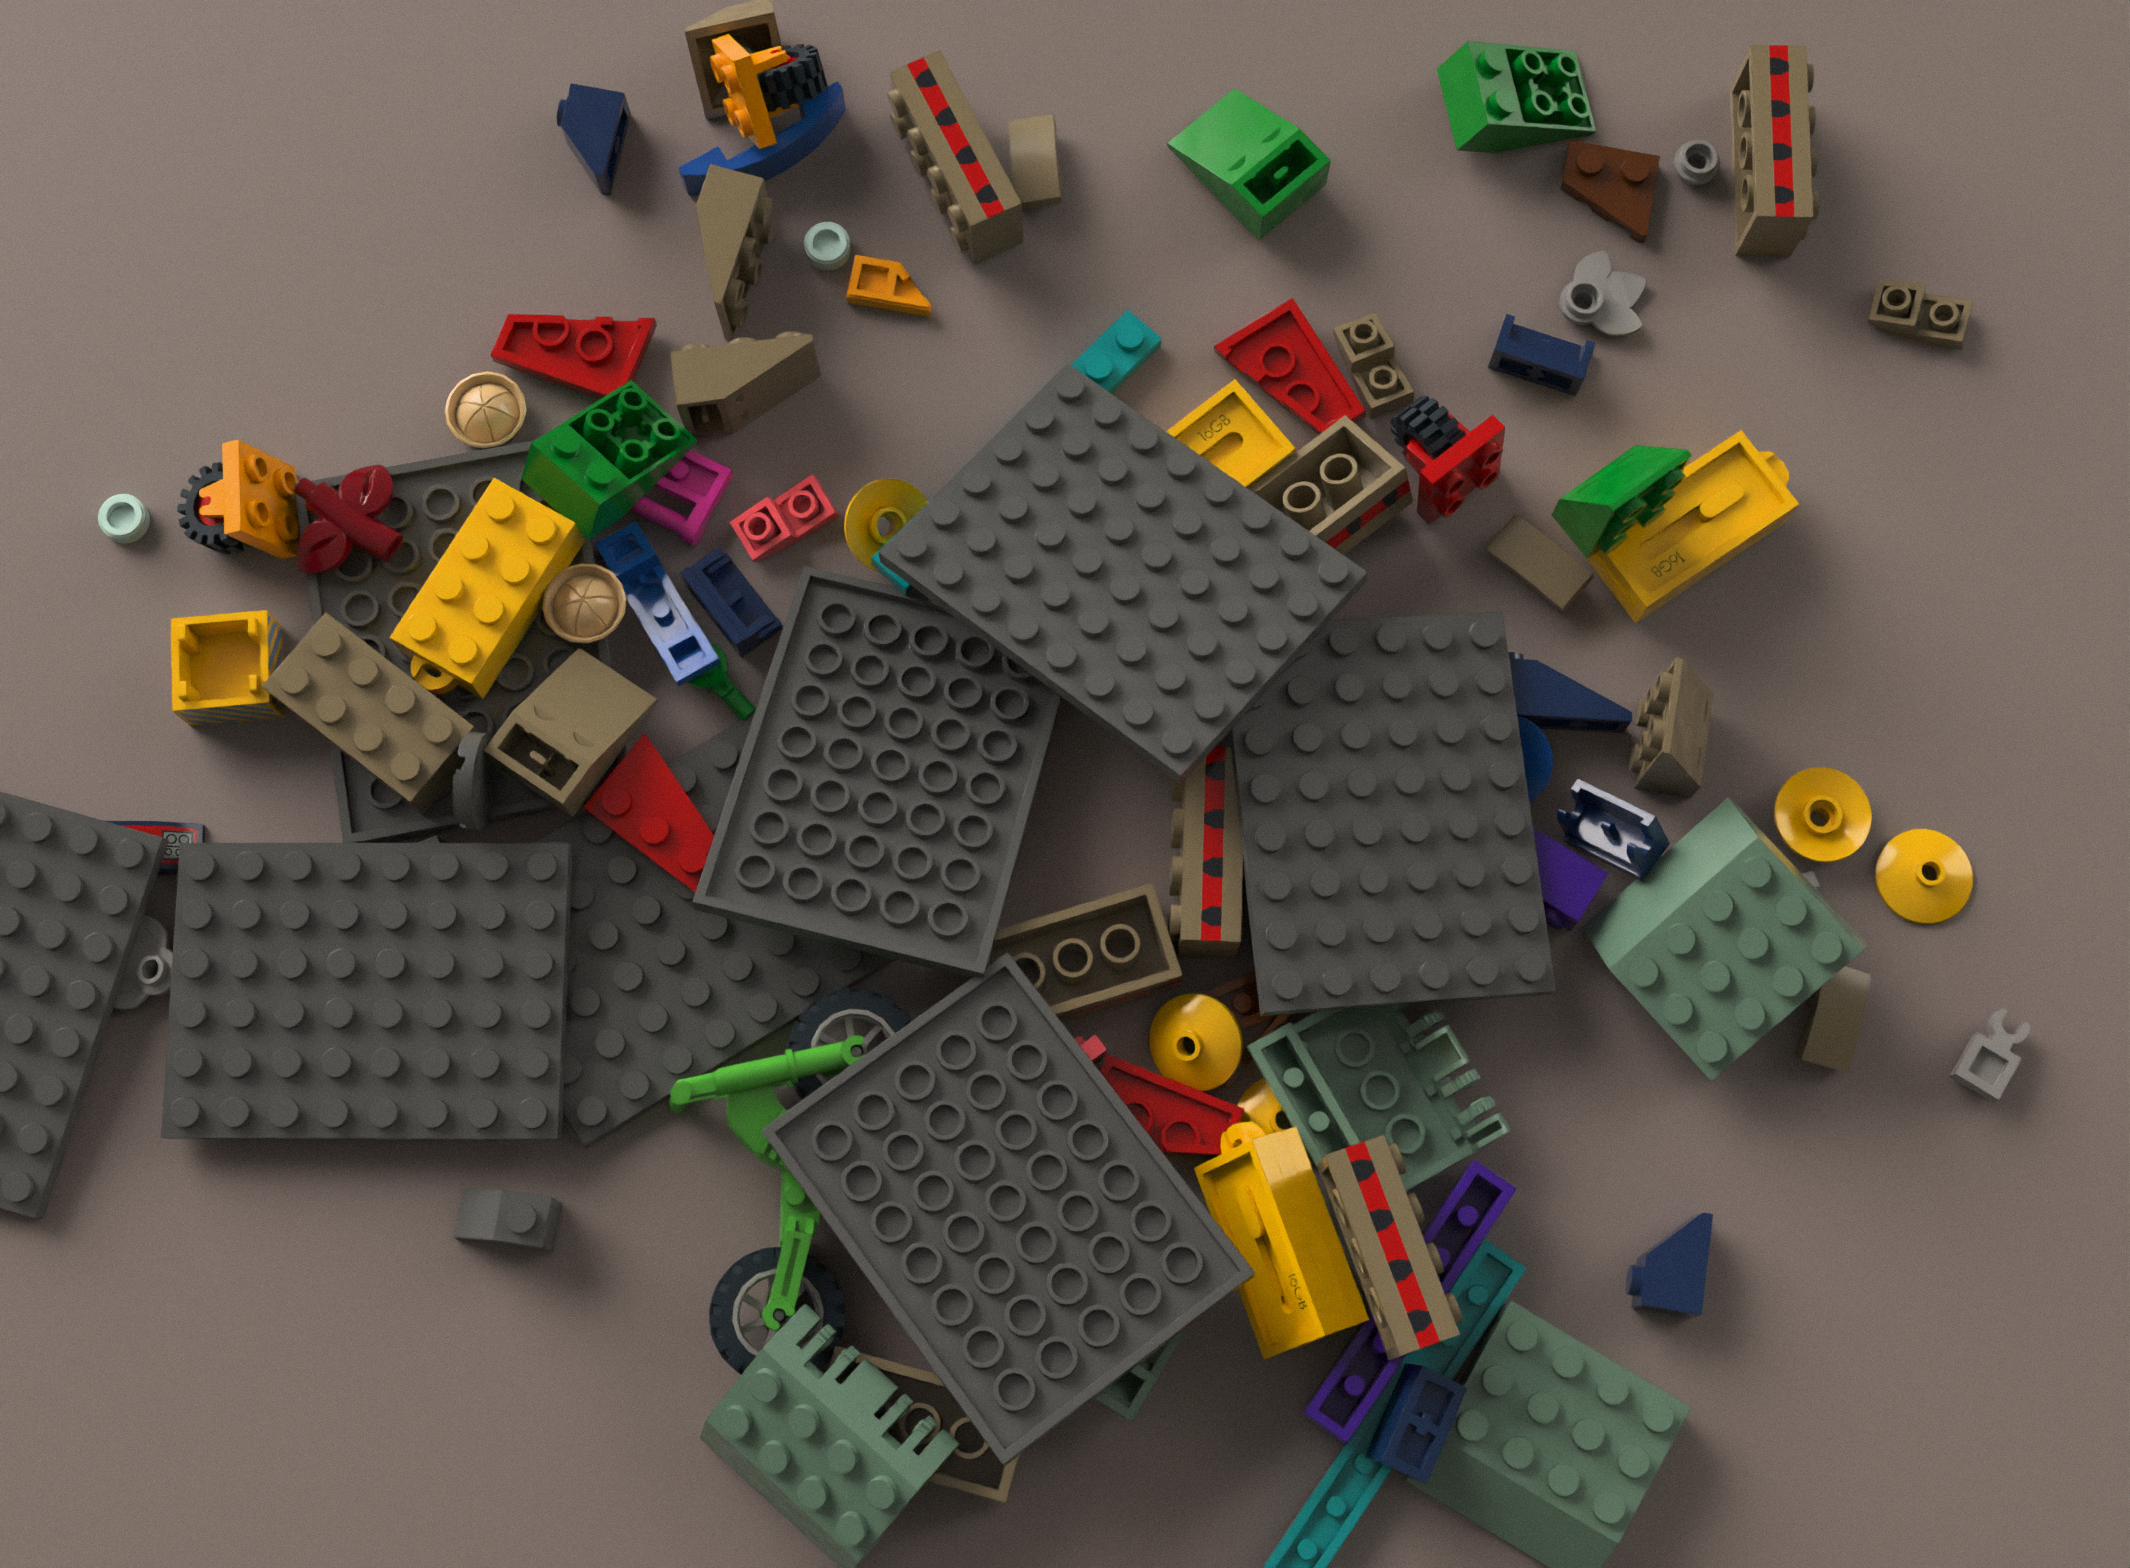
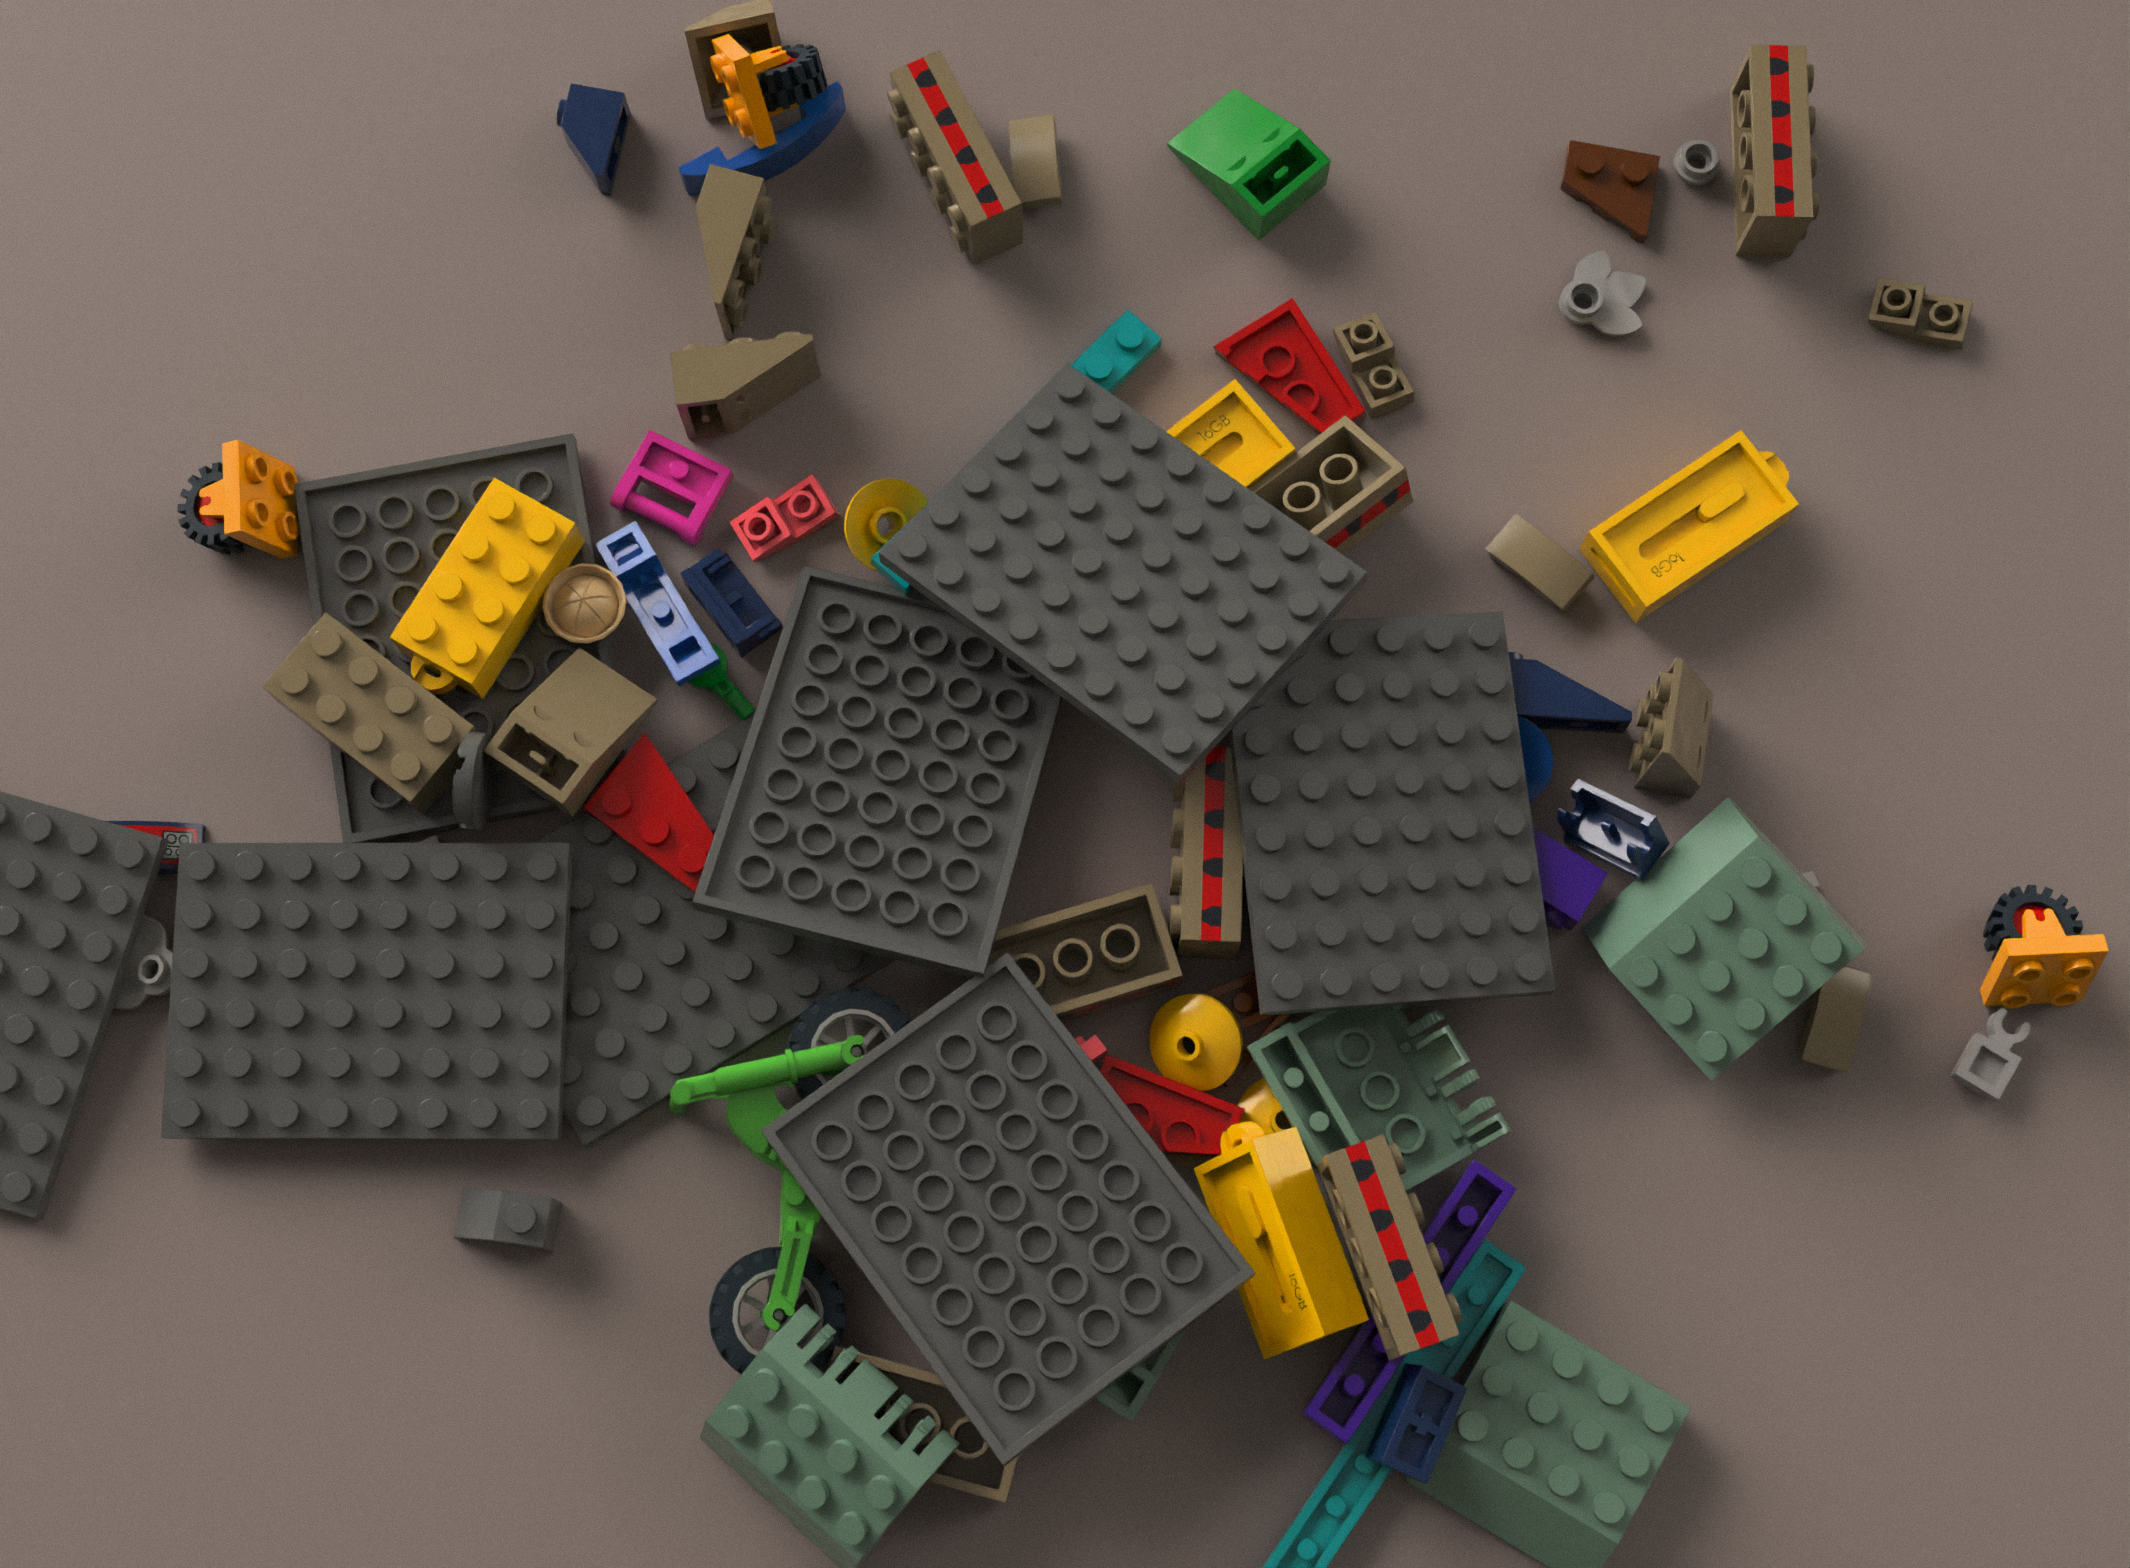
(123, 518): light aqua tile -> none
(222, 667): yellow container -> none
(346, 520): dark red plant -> none
(485, 410): tan hat -> none
(575, 353): red wing -> none
(606, 458): green slope -> none
(827, 246): light aqua tile -> none
(885, 286): light orange tile -> none
(1447, 455): red plate -> none
(1513, 96): green slope -> none
(1540, 357): dark blue hinge -> none
(1620, 497): green slope -> none
(1673, 1271): dark blue slope -> none
(1841, 803): yellow dish -> none
(1908, 891): yellow dish -> none
(2038, 951): none -> light orange plate

